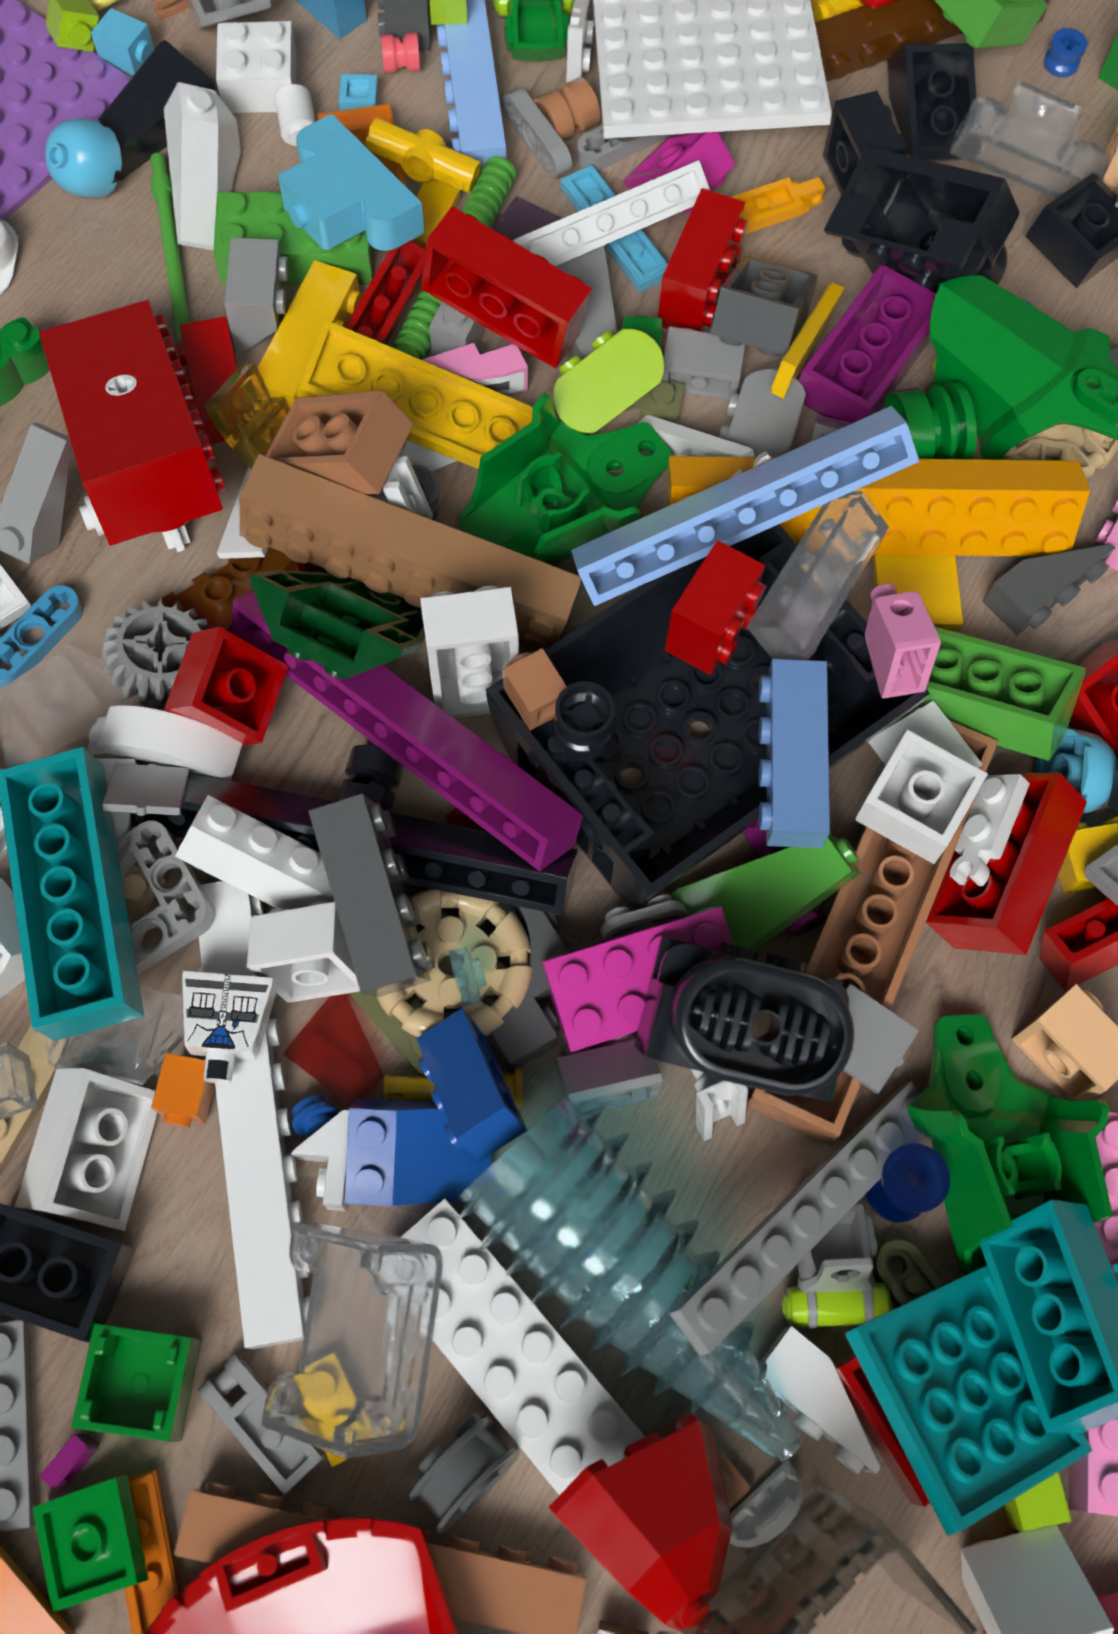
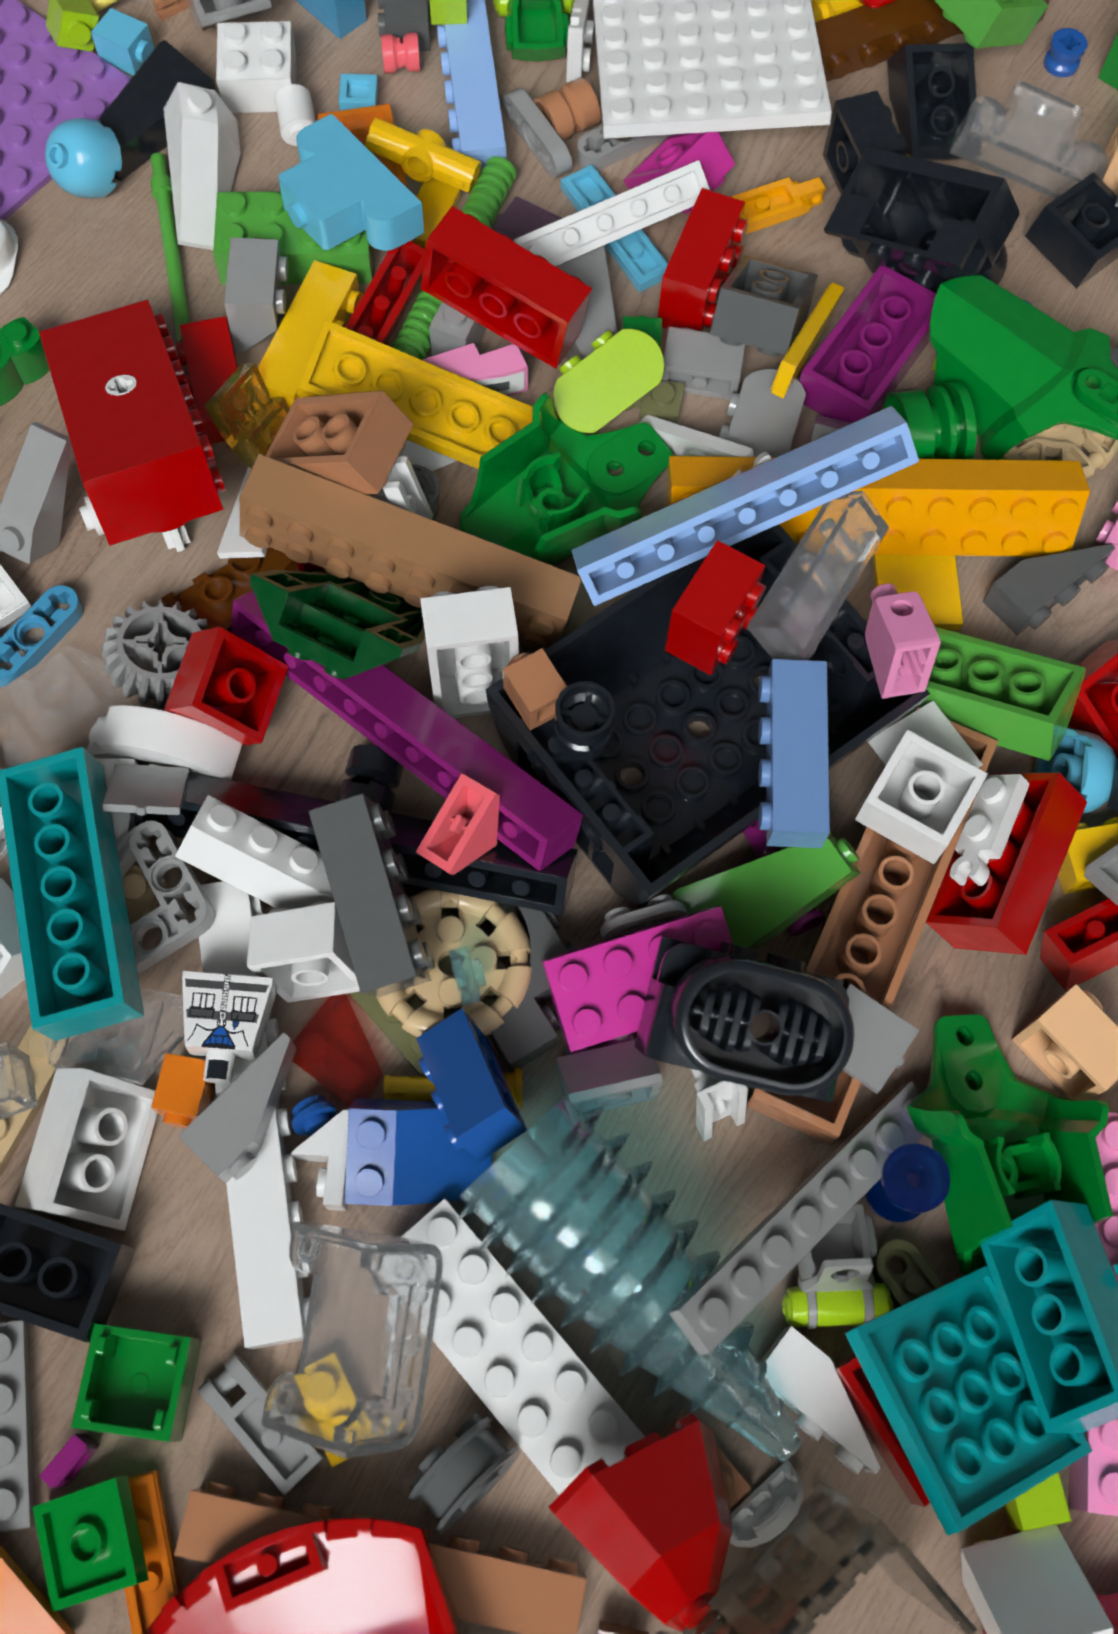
(238, 1119): none -> light grey slope
(463, 826): none -> coral slope

